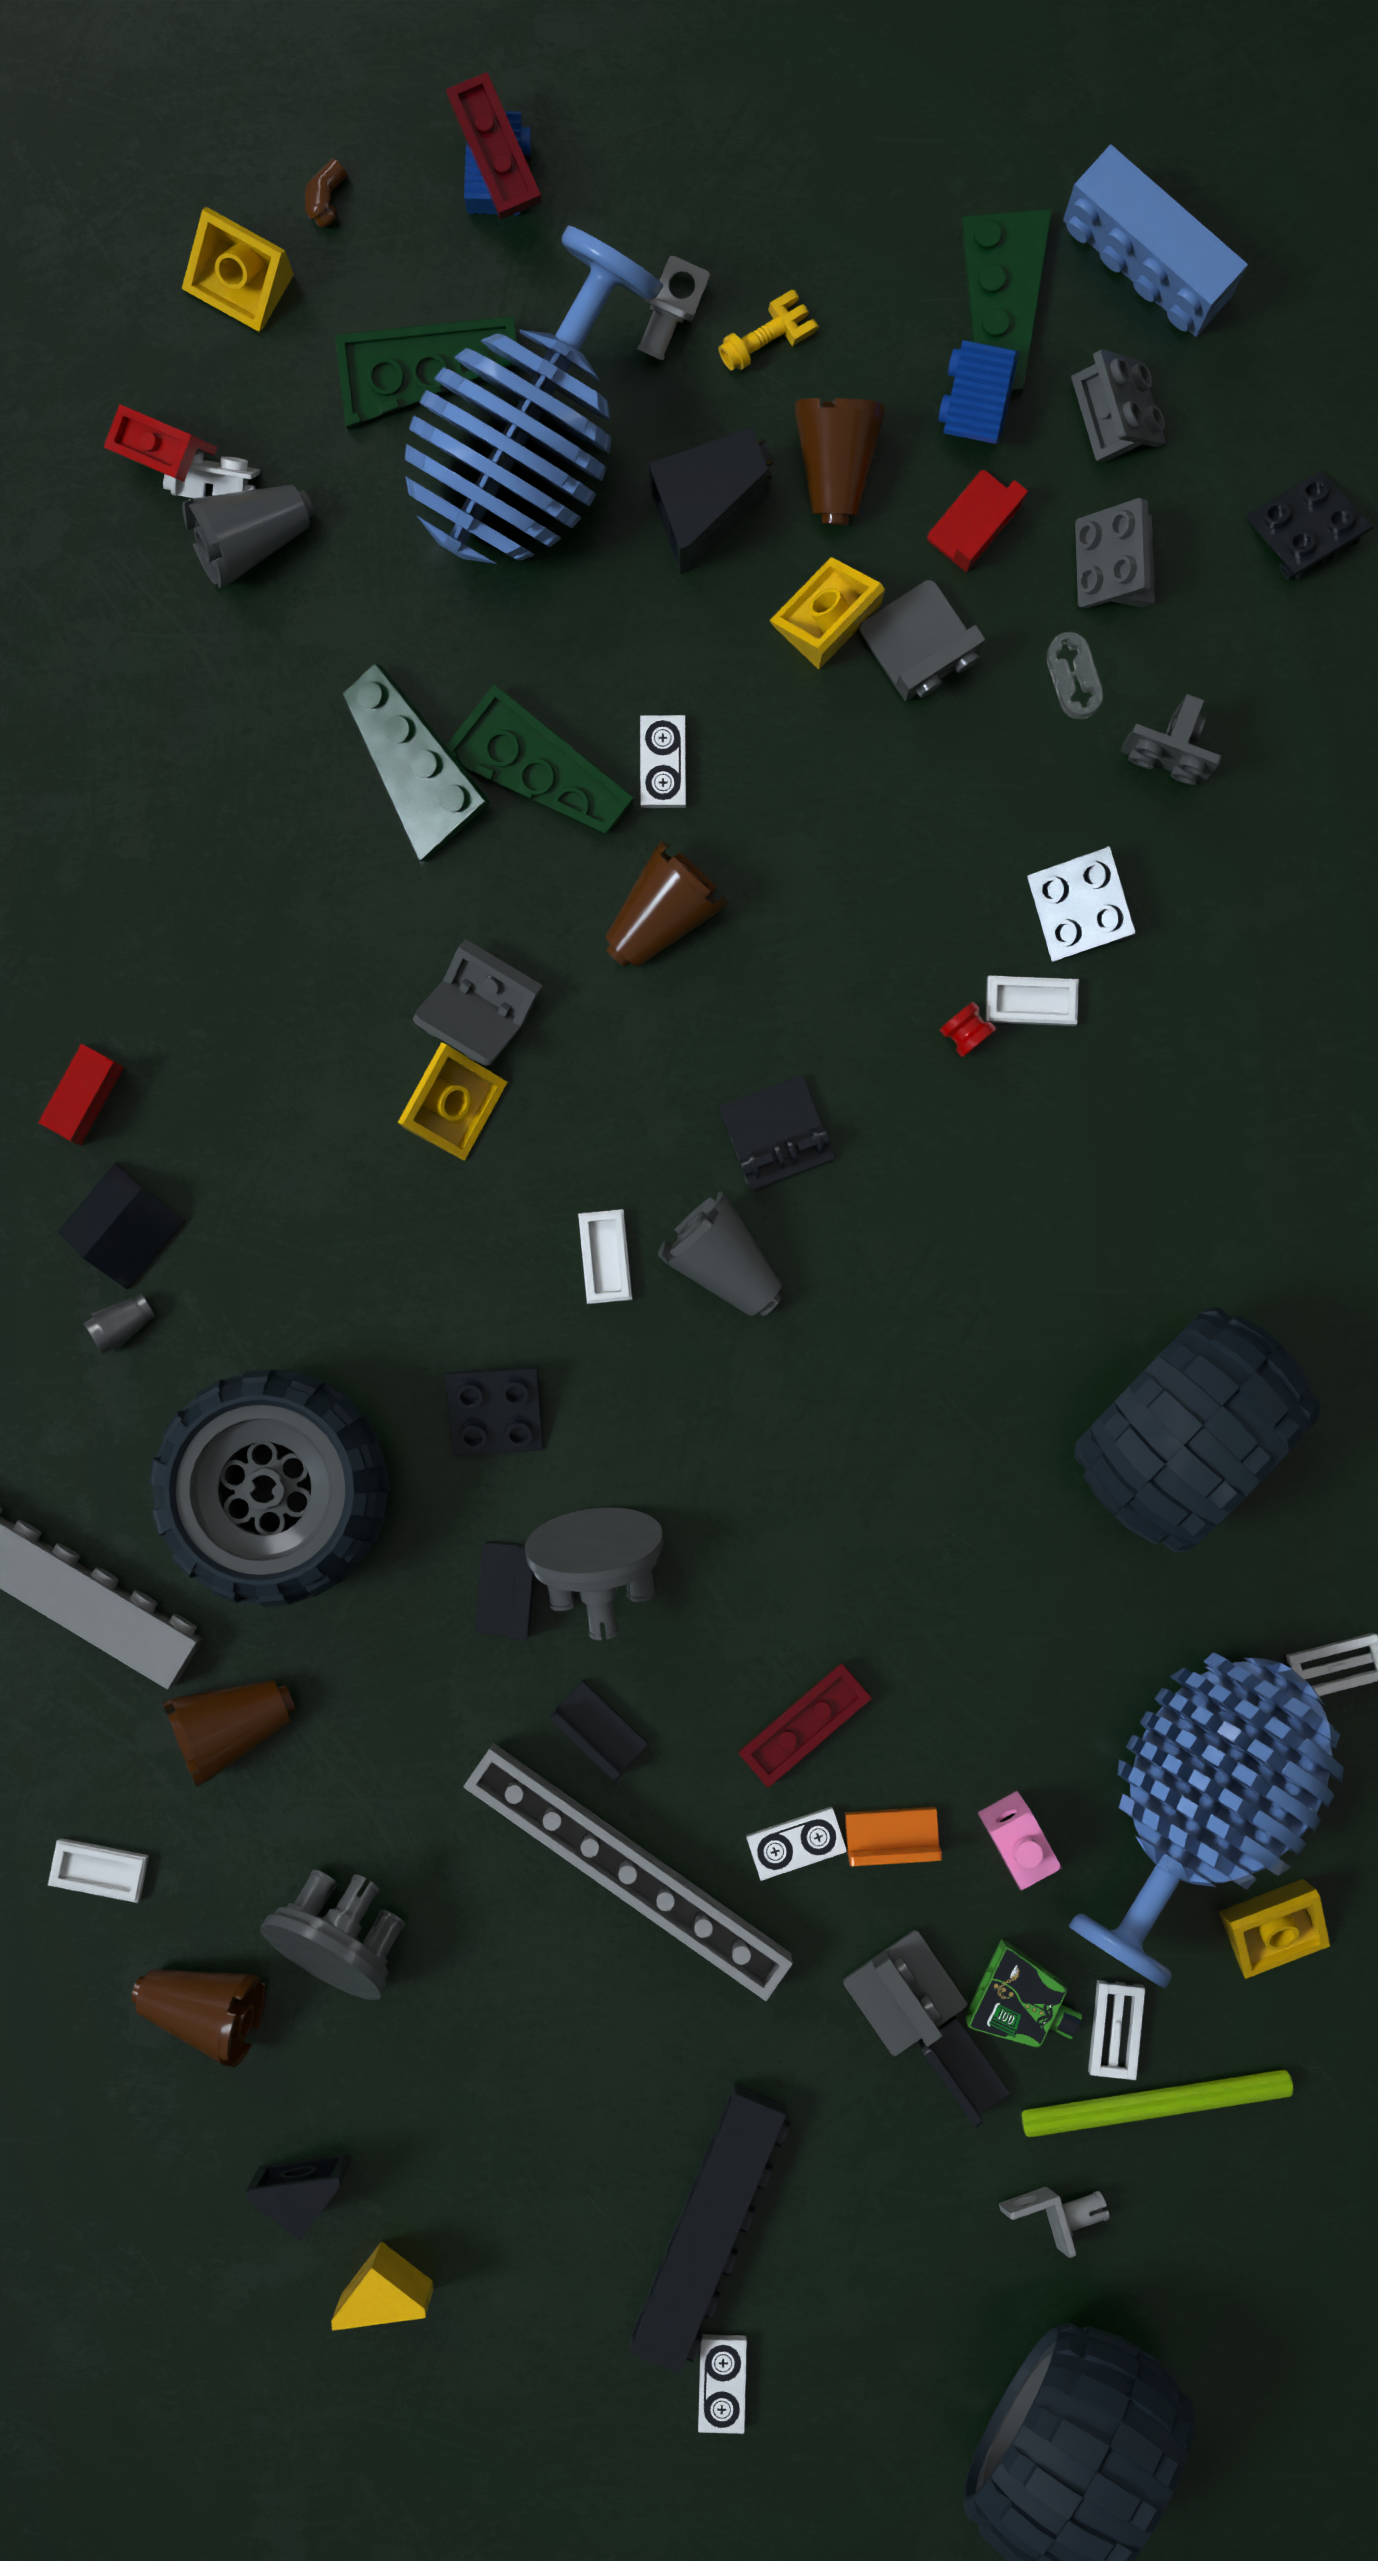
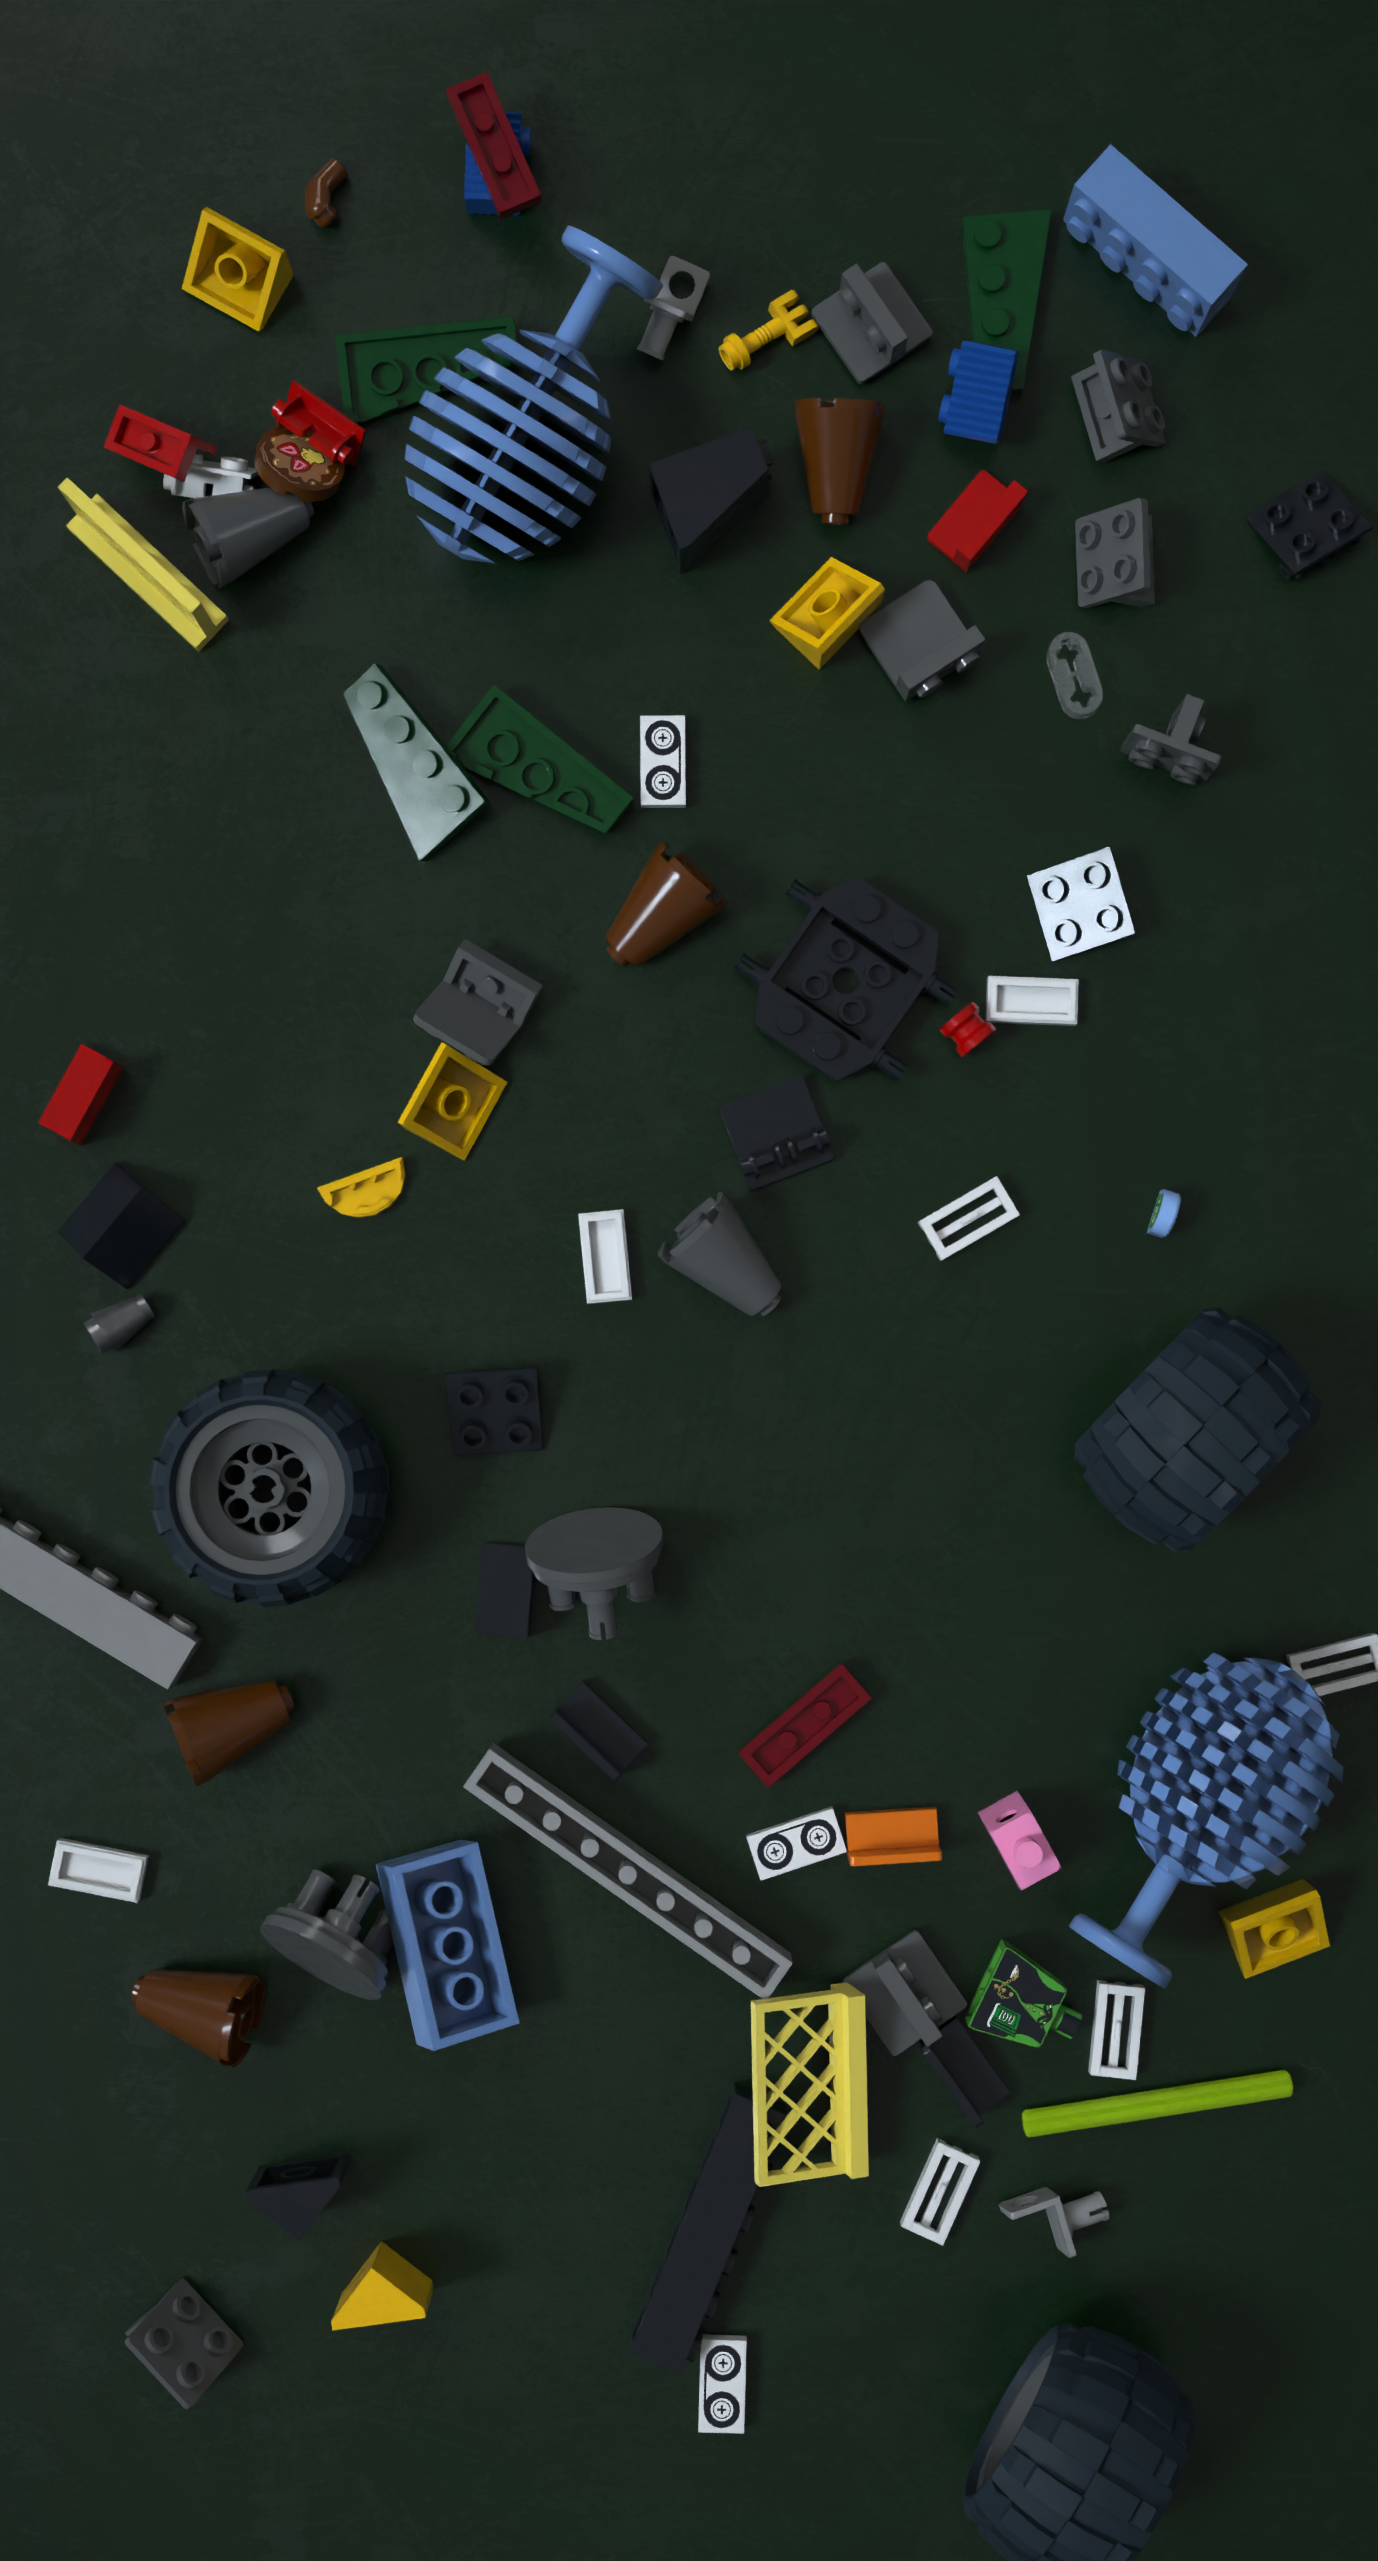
(143, 567): none -> light yellow fence
(183, 2343): none -> dark grey bracket
(296, 466): none -> tile
(333, 431): none -> red hinge
(367, 1191): none -> yellow tile
(447, 1944): none -> medium blue brick
(823, 950): none -> black piece
(847, 2085): none -> light yellow fence
(871, 321): none -> dark grey bracket
(935, 1237): none -> white tile
(954, 2155): none -> white tile
(1164, 1213): none -> light blue tile

